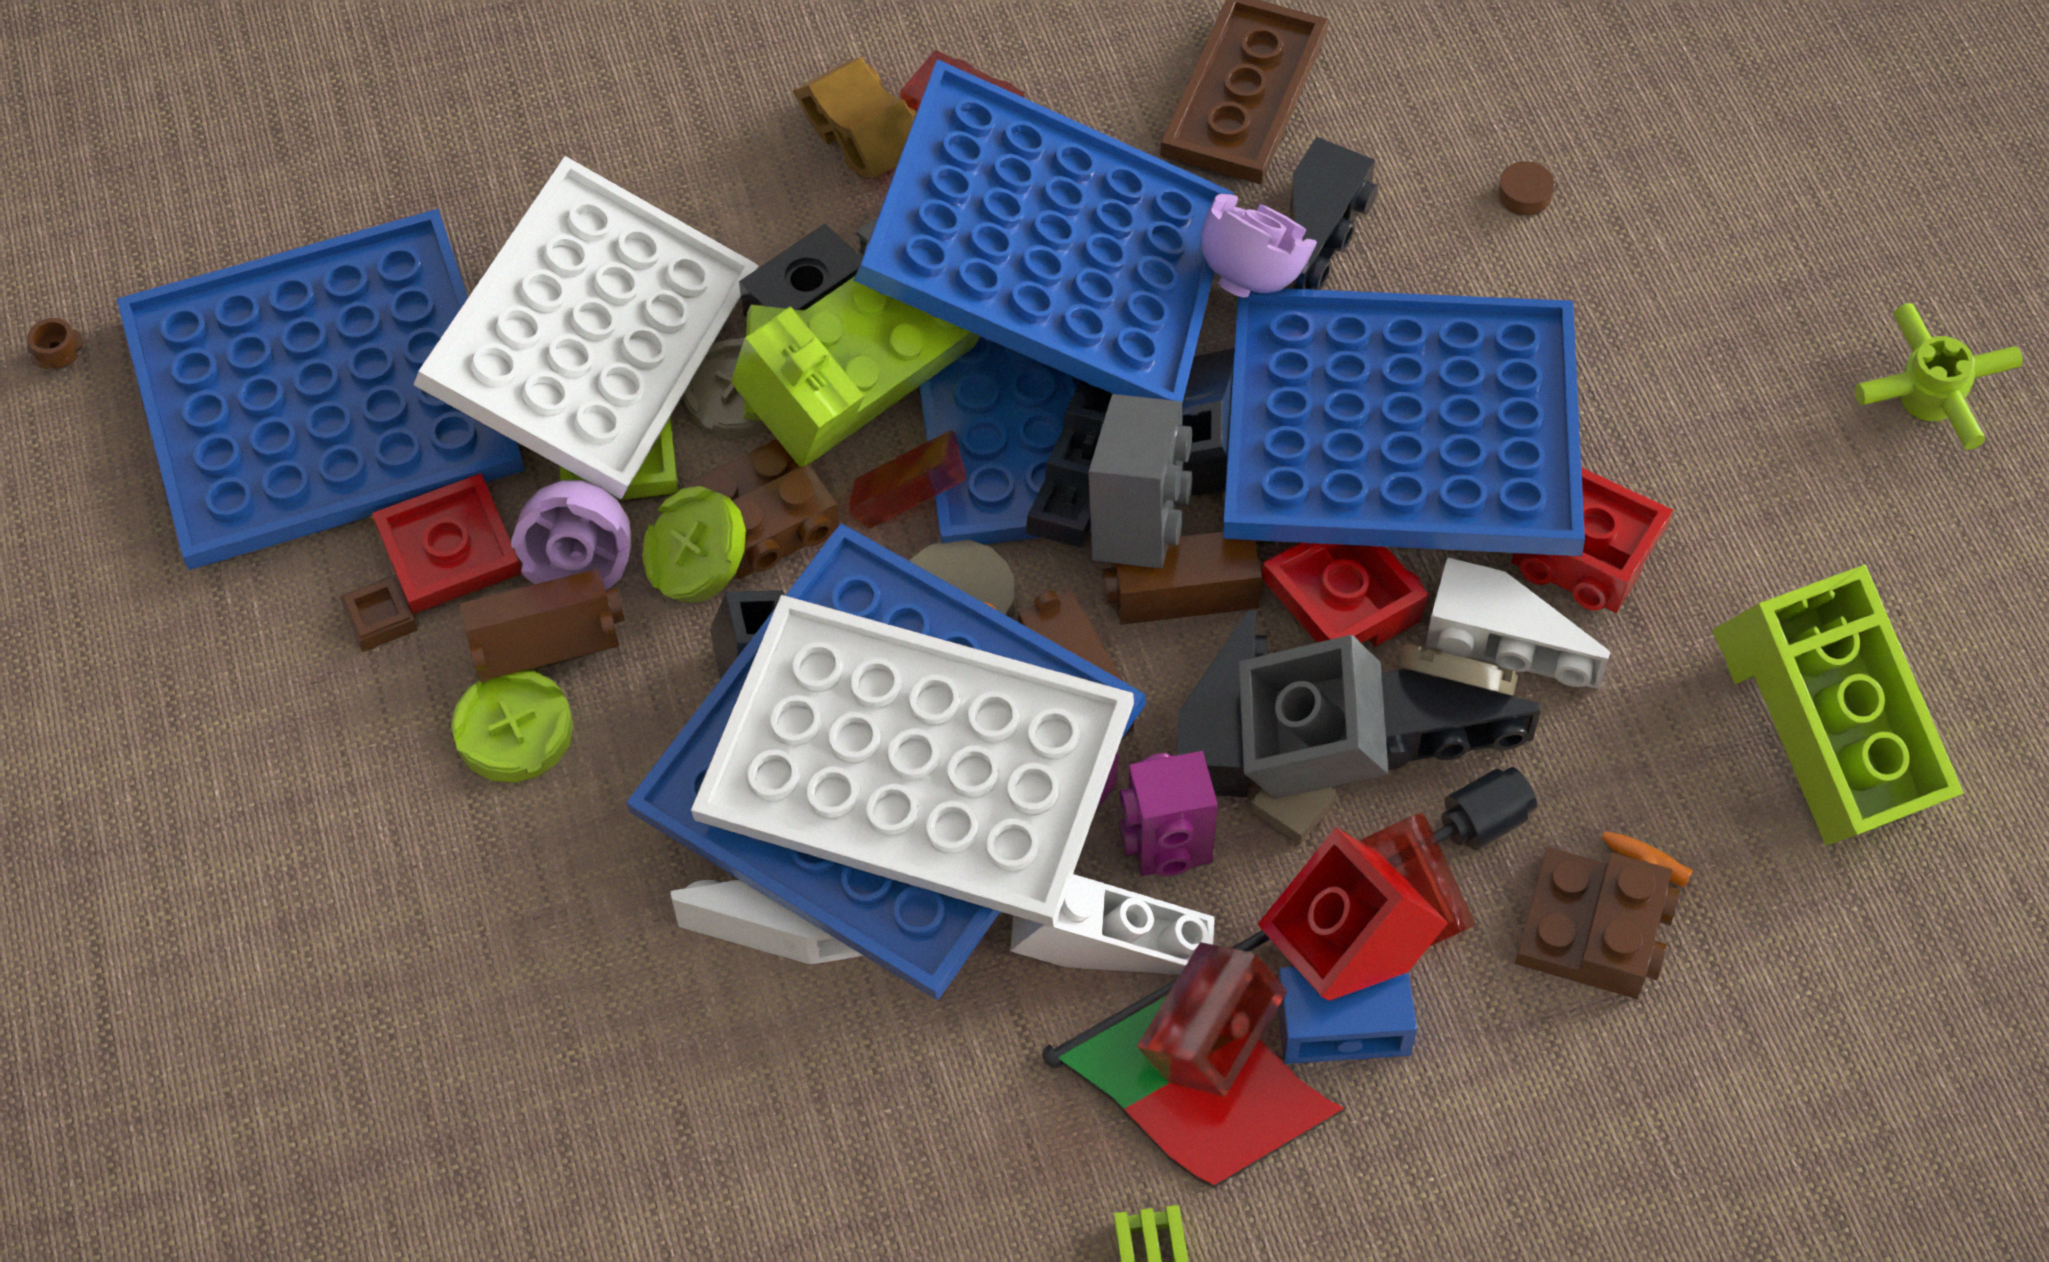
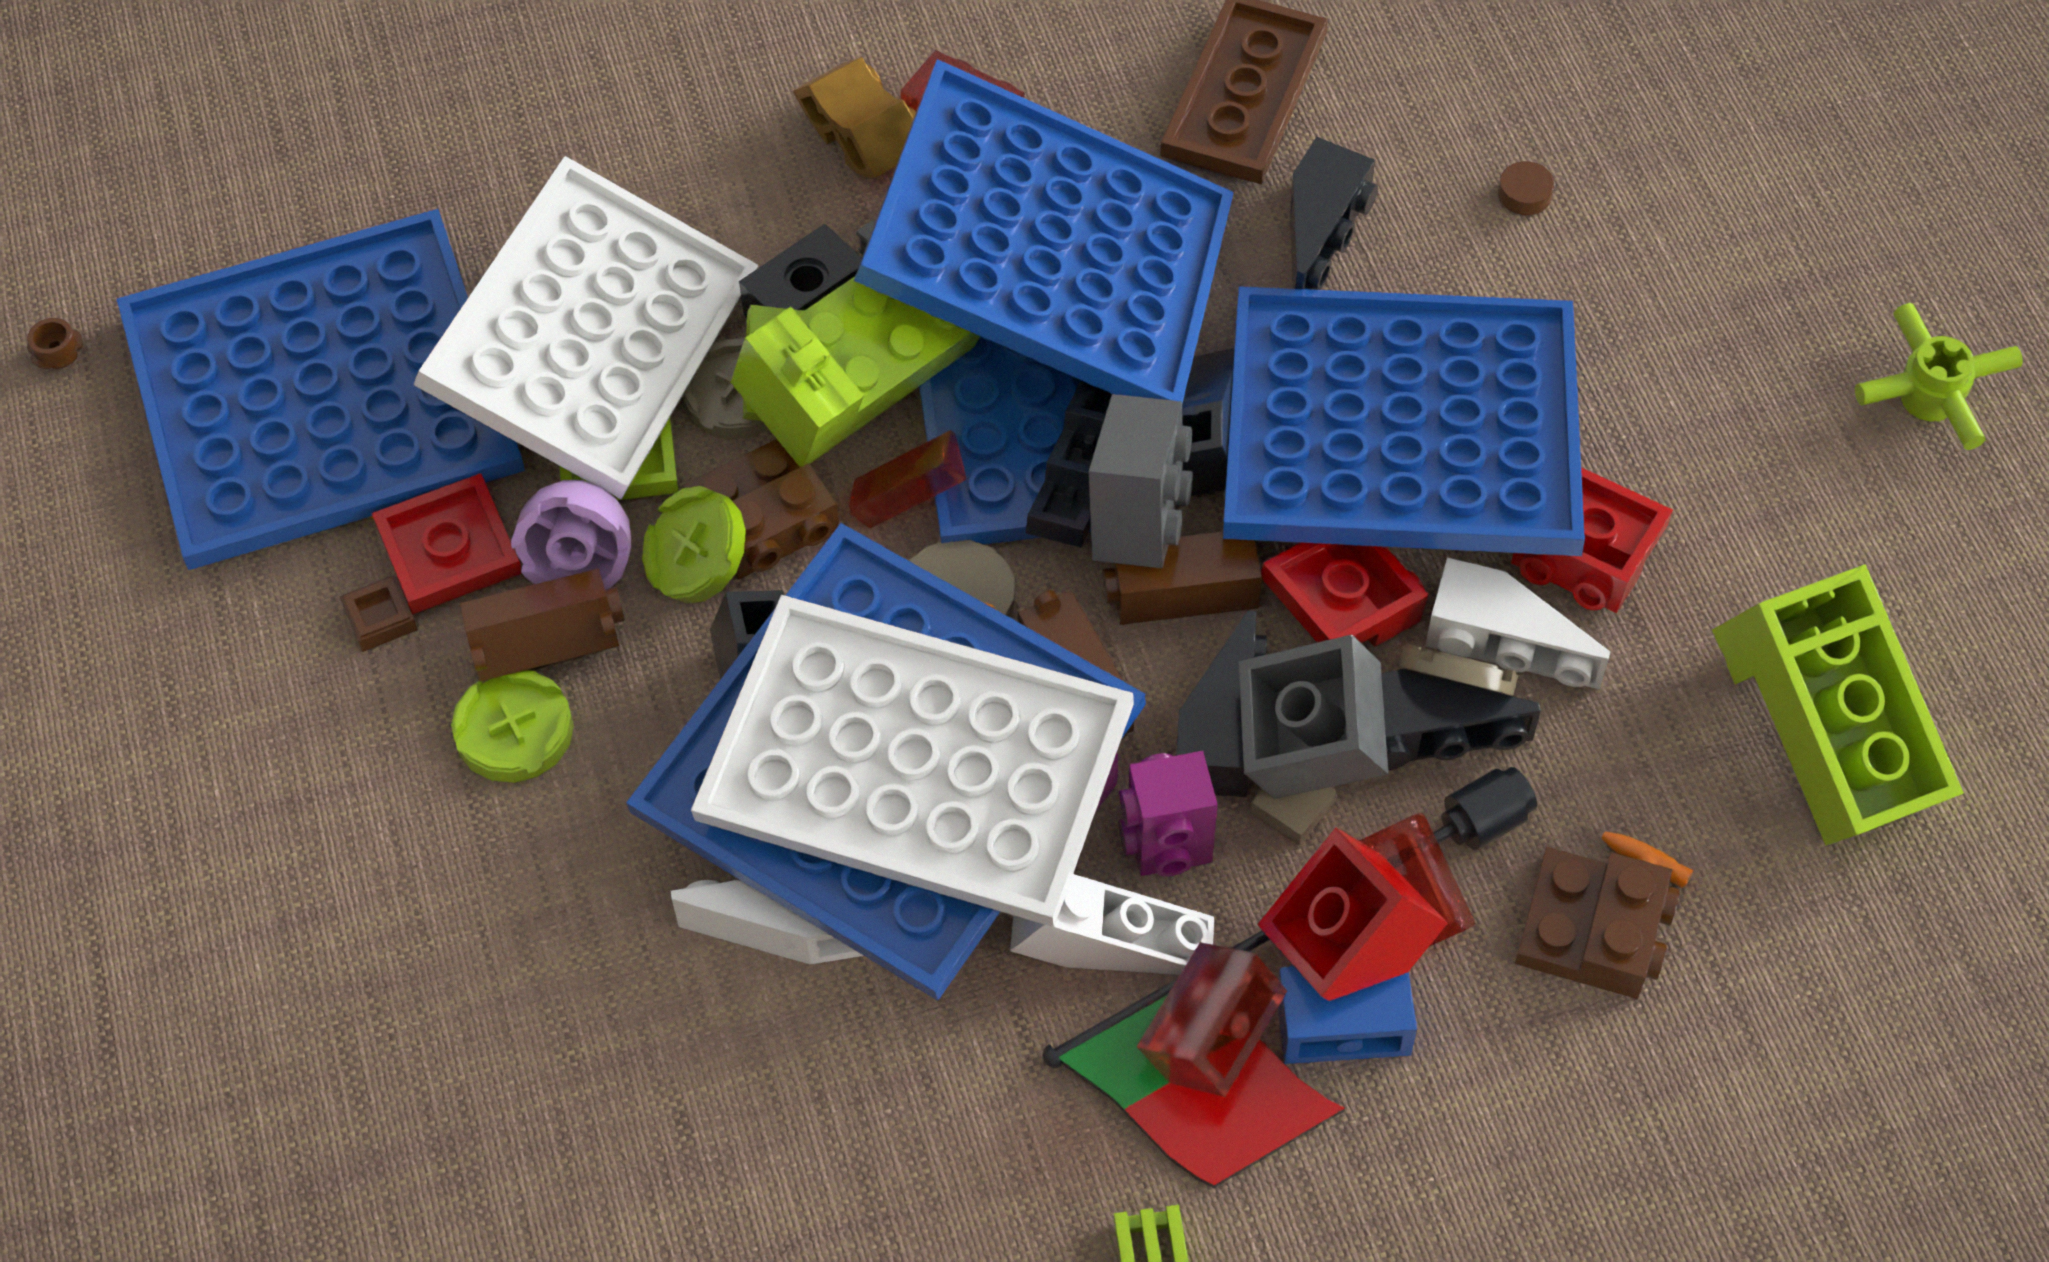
(1252, 247): lavender cylinder -> none

